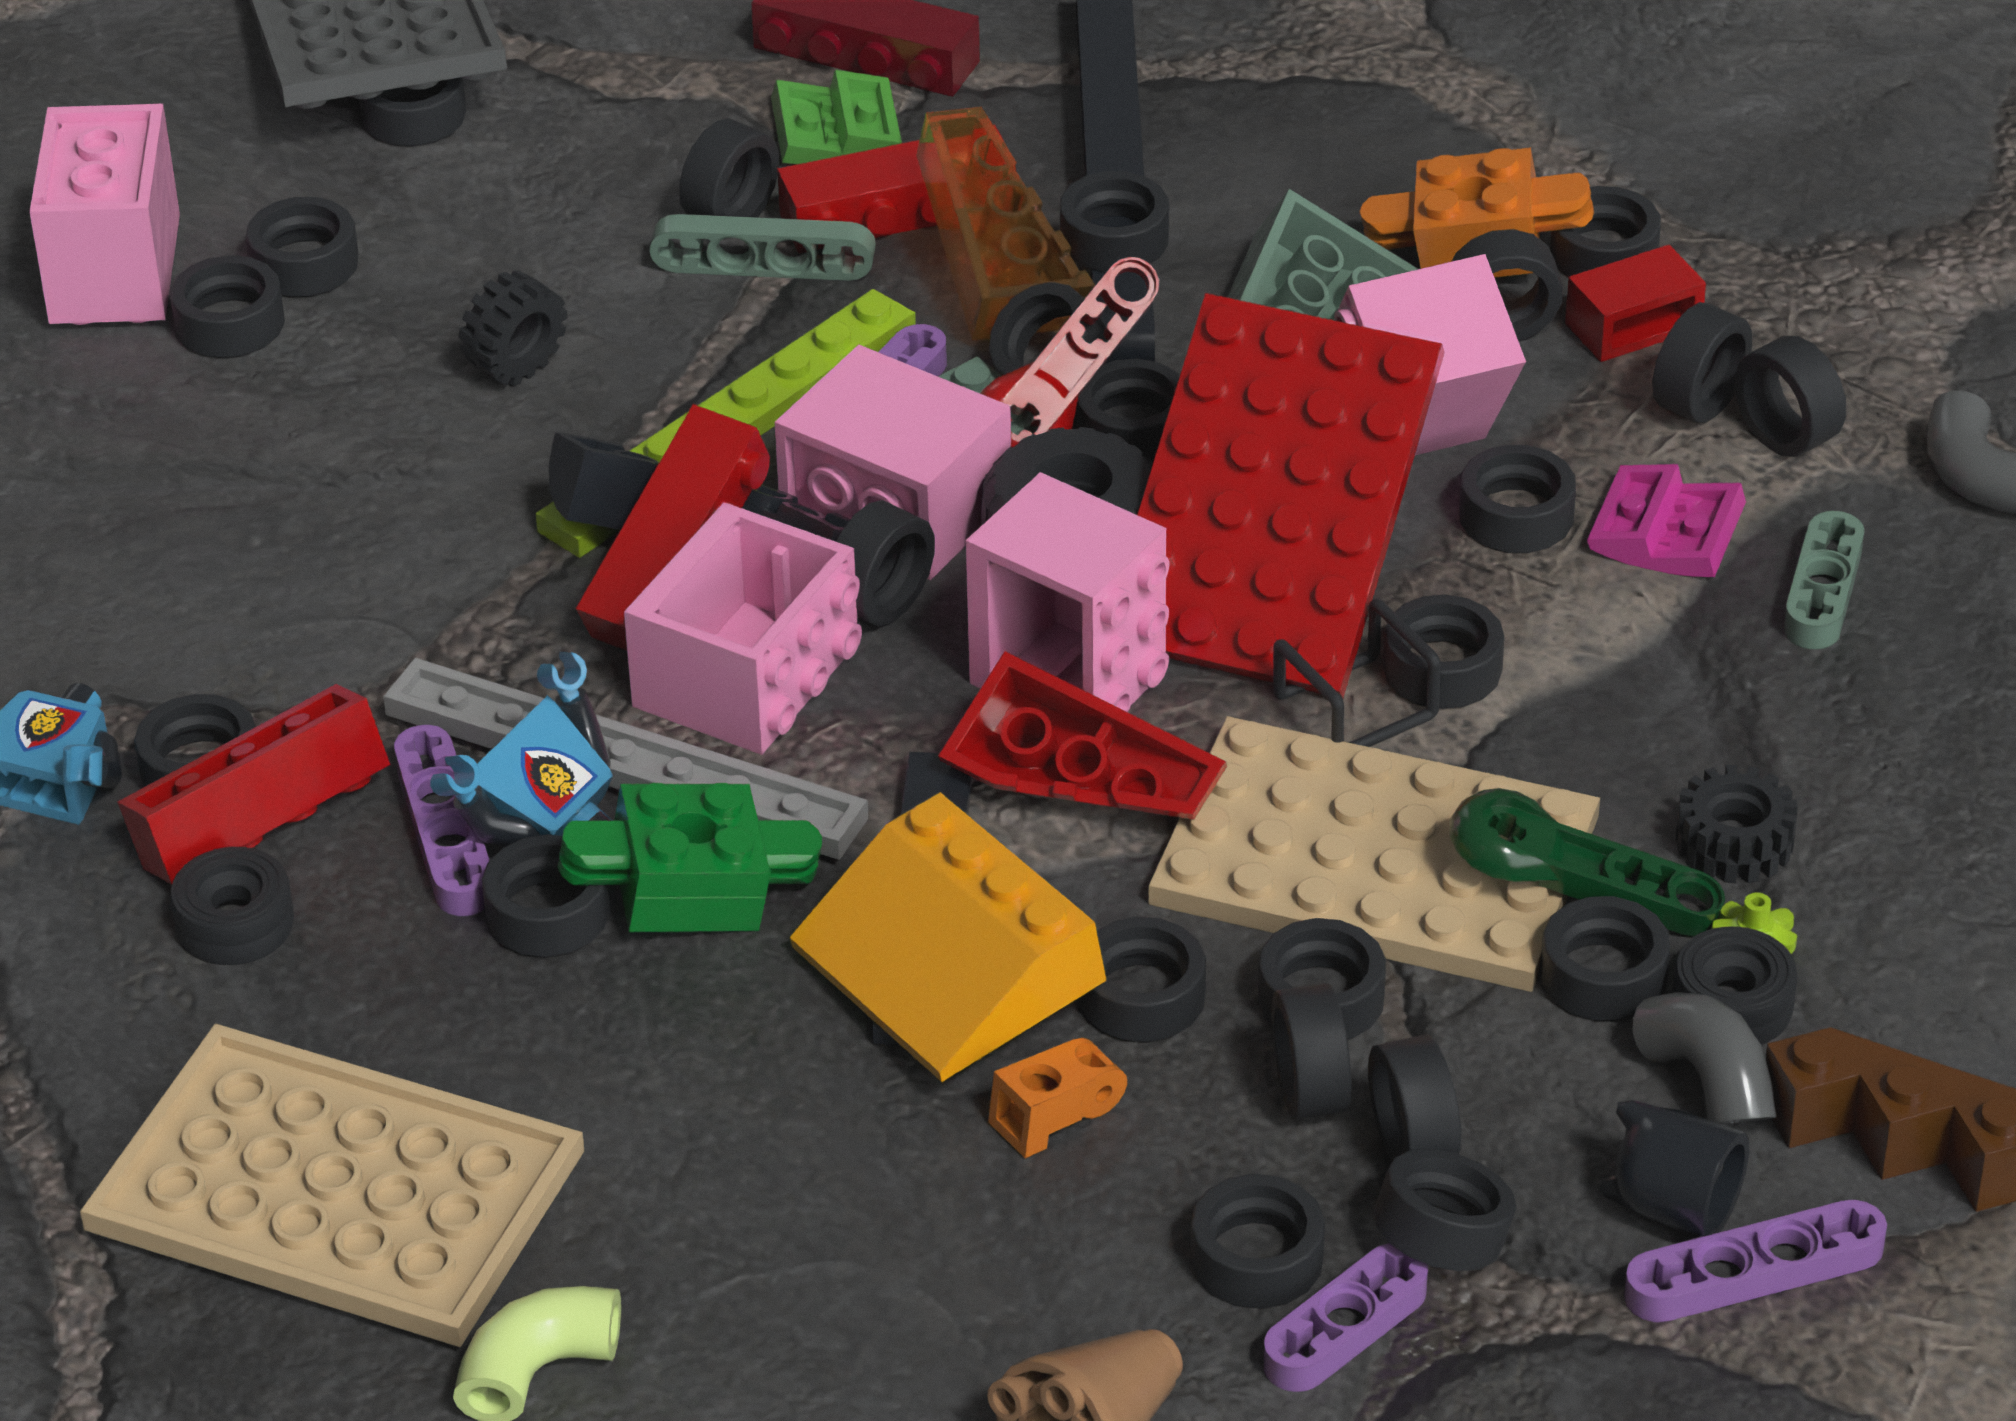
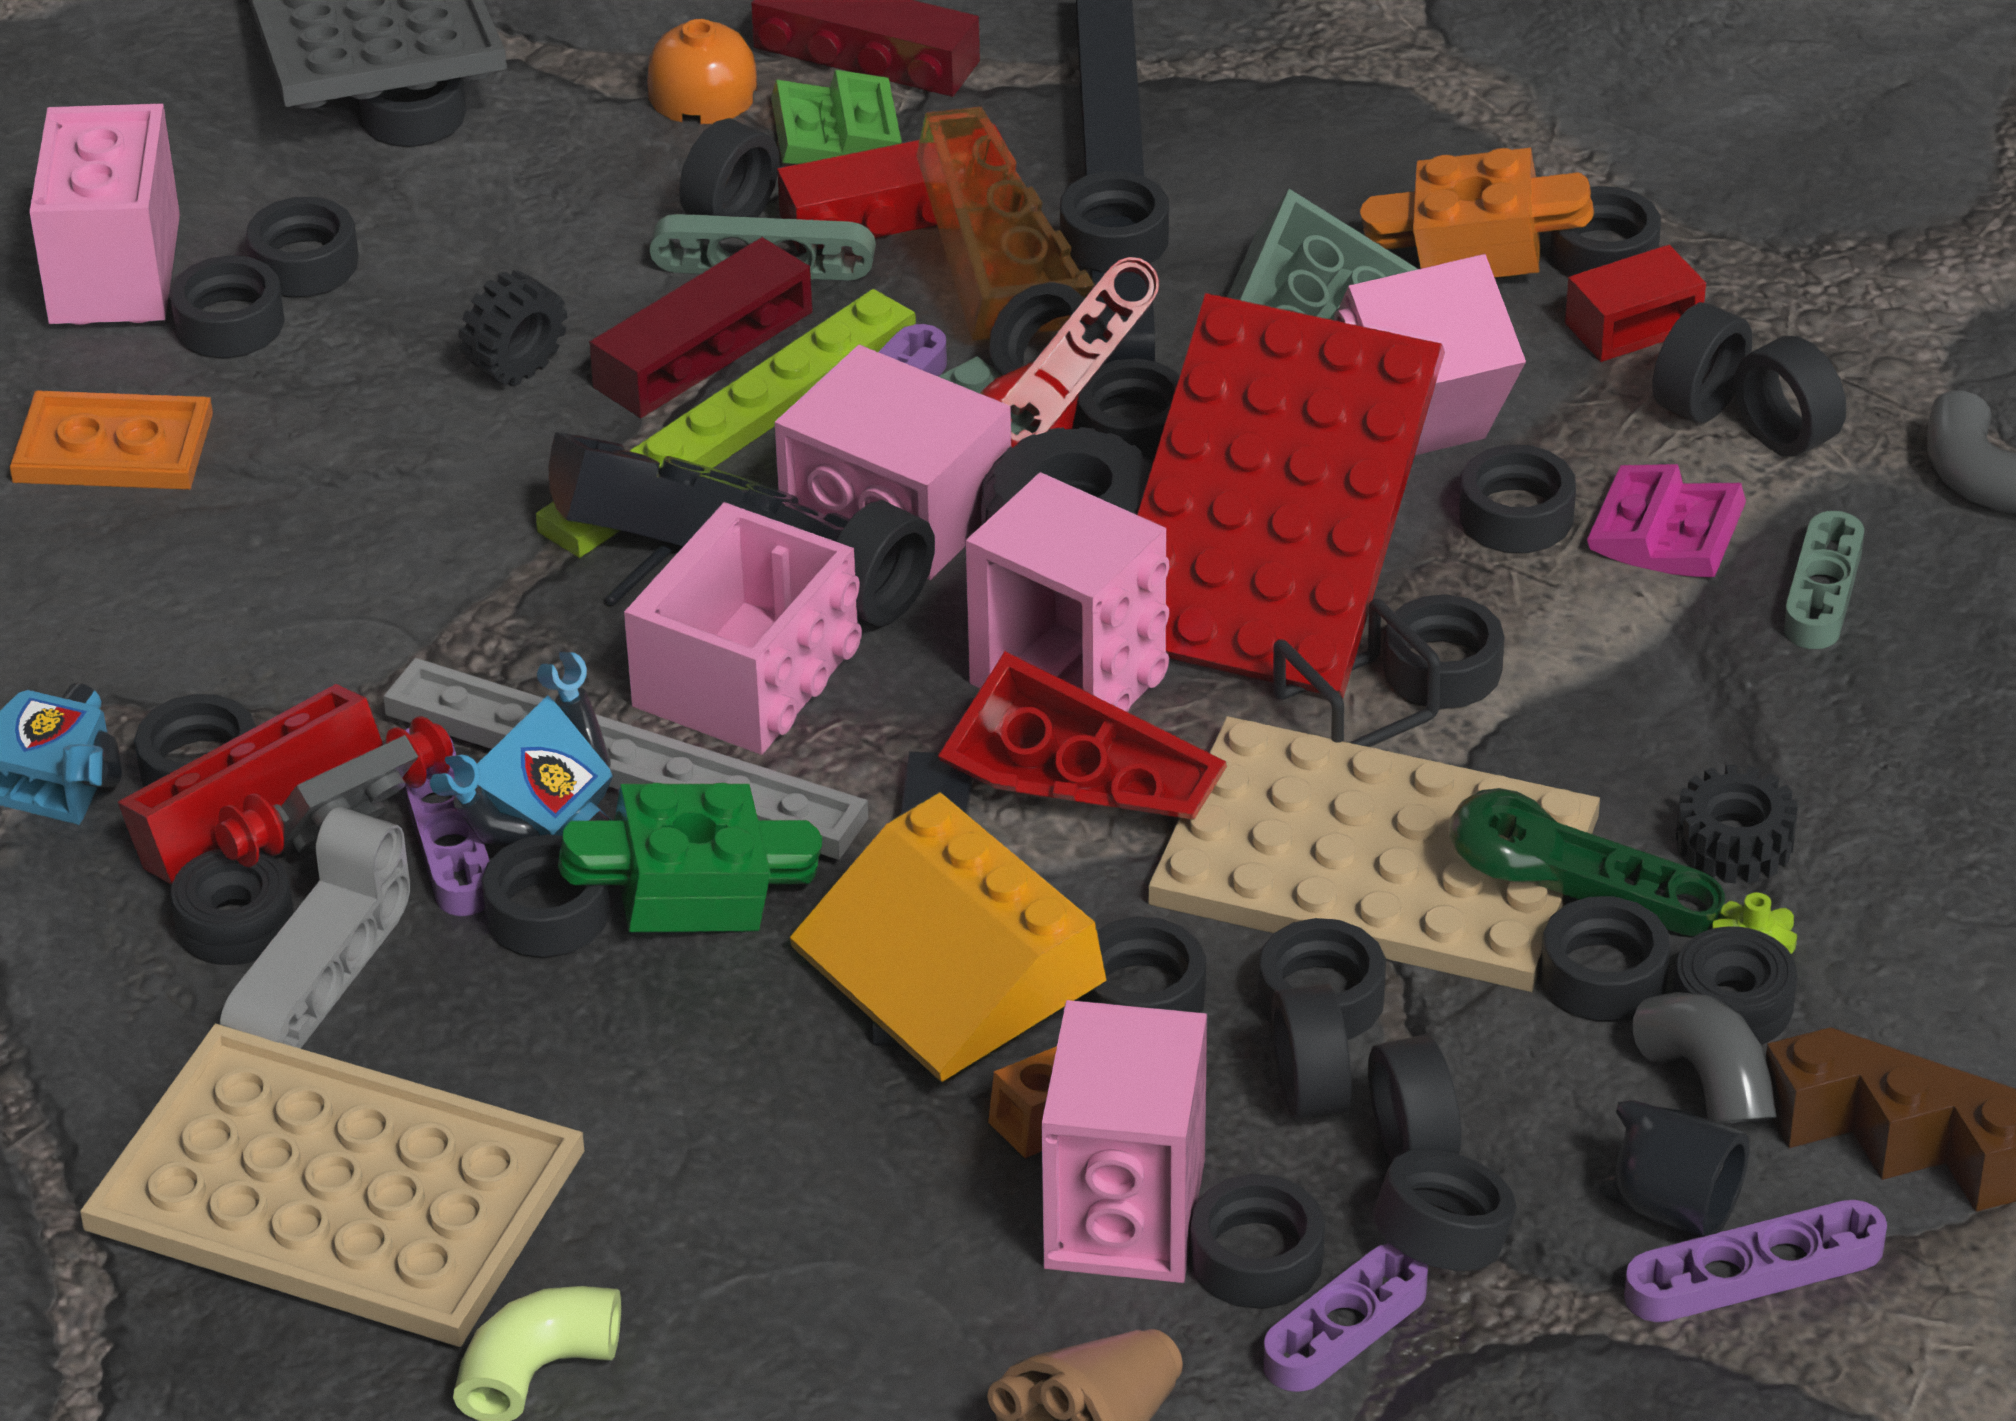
(112, 440): none -> orange tile
(330, 933): none -> light grey beam
(355, 785): none -> plate
(701, 72): none -> orange cylinder
(701, 327): none -> dark red brick
(703, 467): red brick -> none
(1124, 1140): none -> bright pink container
(1523, 251): black tyre -> none

